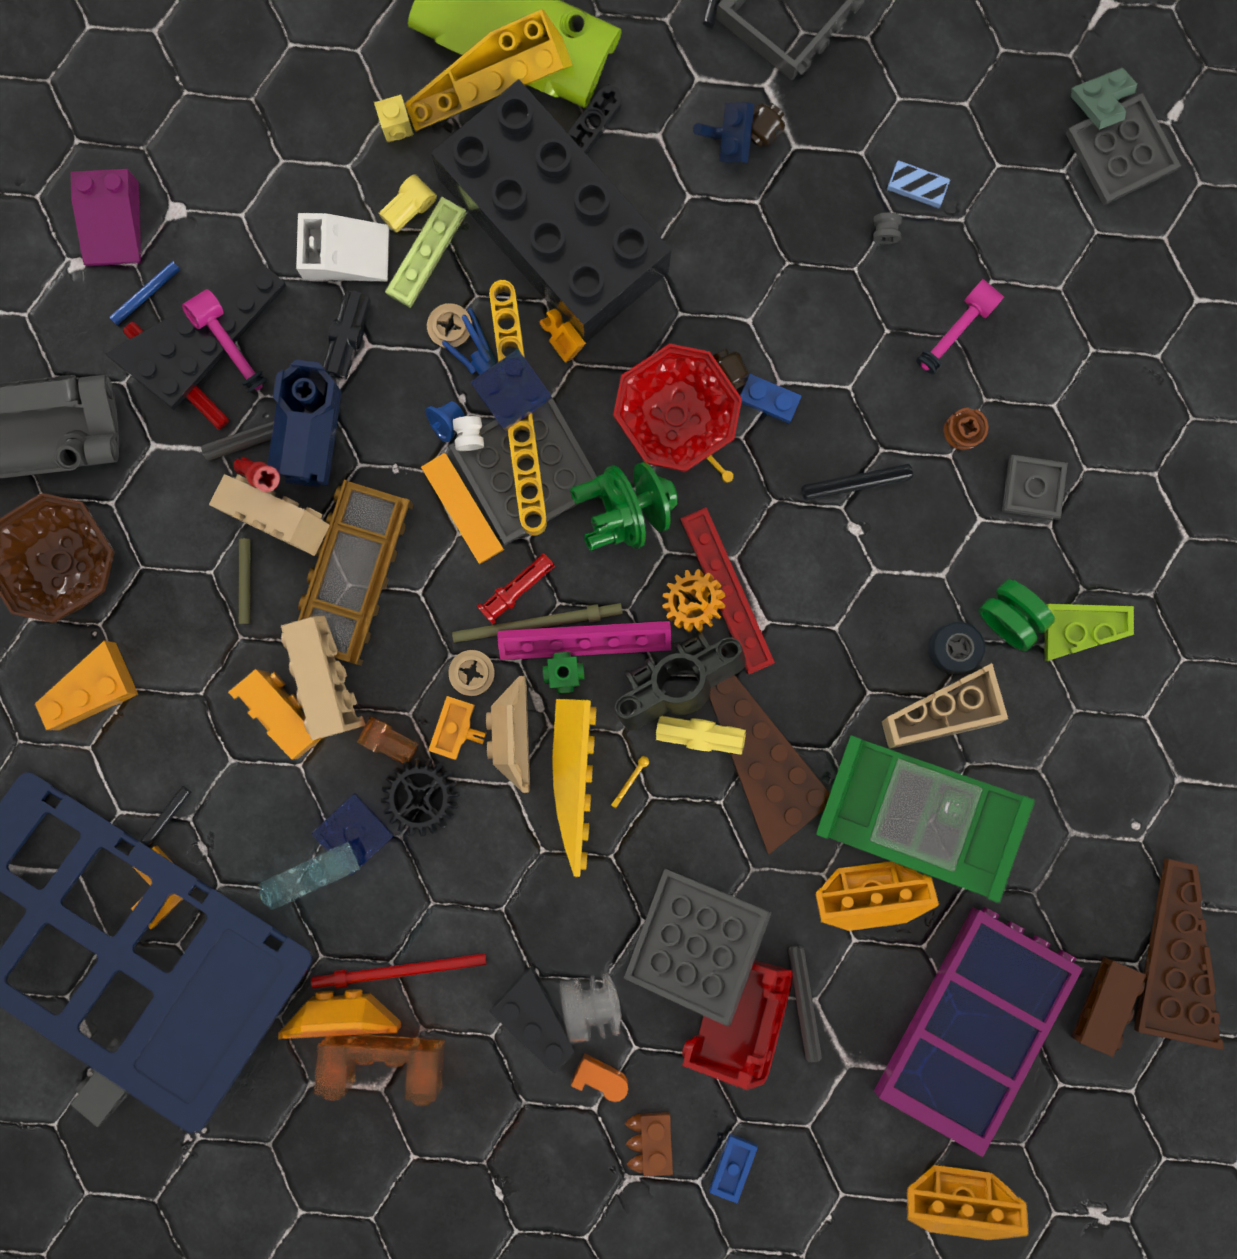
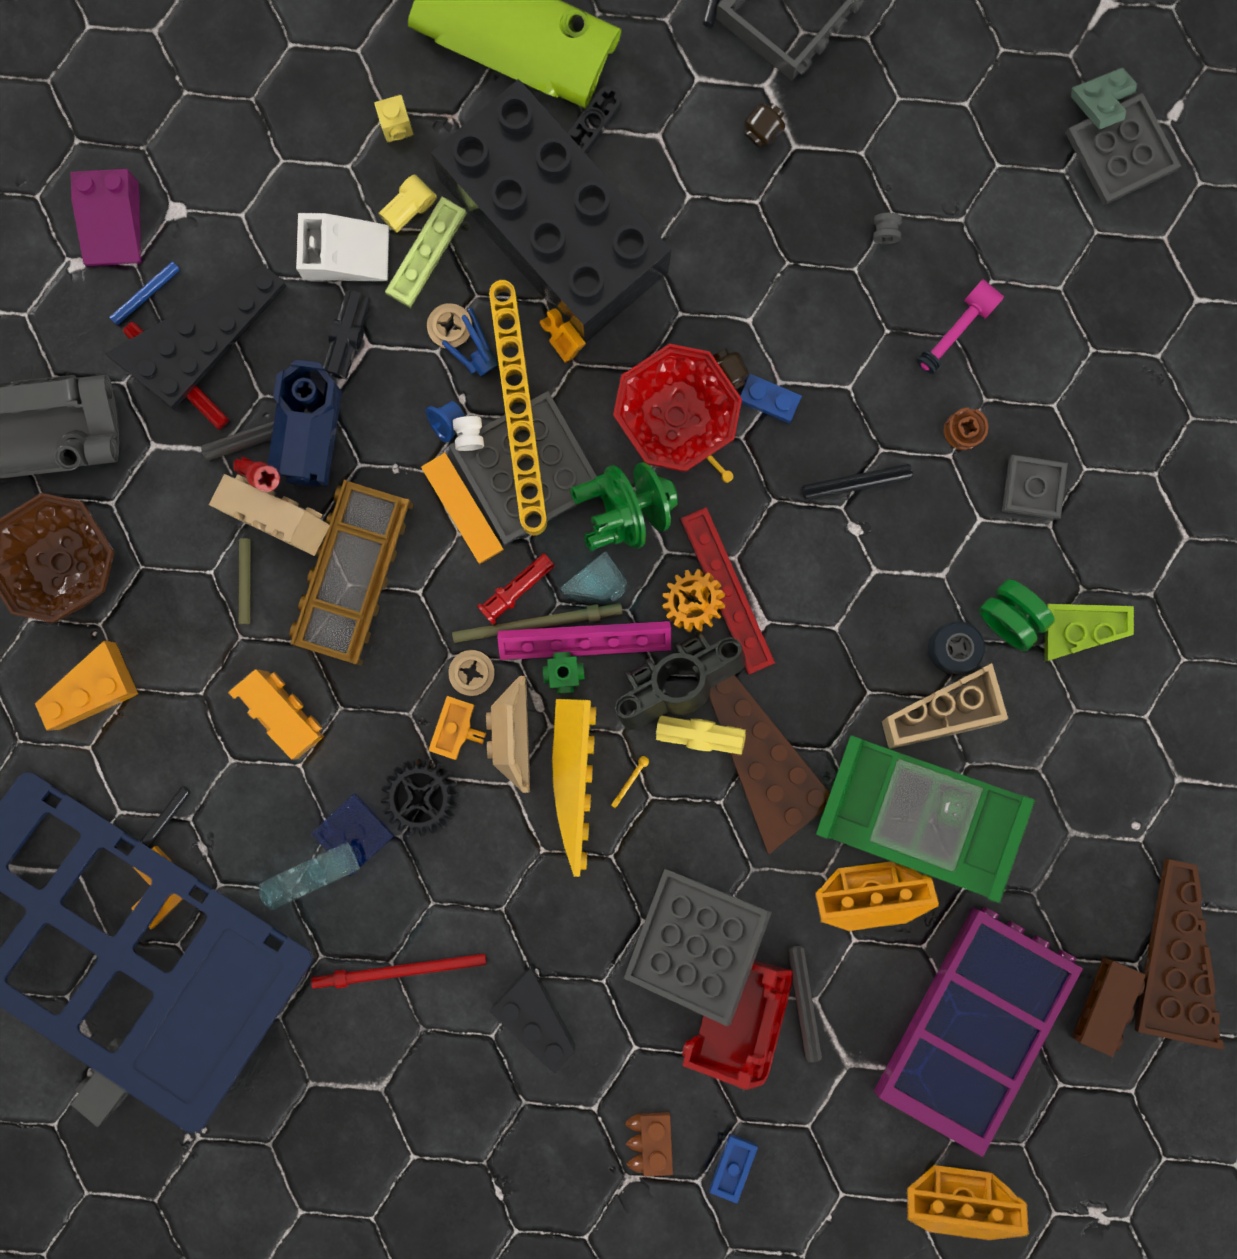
(203, 311): dark pink piece -> none
(319, 678): tan wedge -> none
(340, 1016): light orange wedge -> none
(340, 1054): clear orange plate -> none
(381, 738): clear orange piece -> none
(511, 389): clear blue plate -> none
(520, 50): yellow wedge -> none
(590, 1008): clear wheel -> none
(596, 582): none -> clear light blue slope
(601, 1077): orange leg -> none
(734, 134): dark blue plate -> none
(918, 184): light blue tile -> none

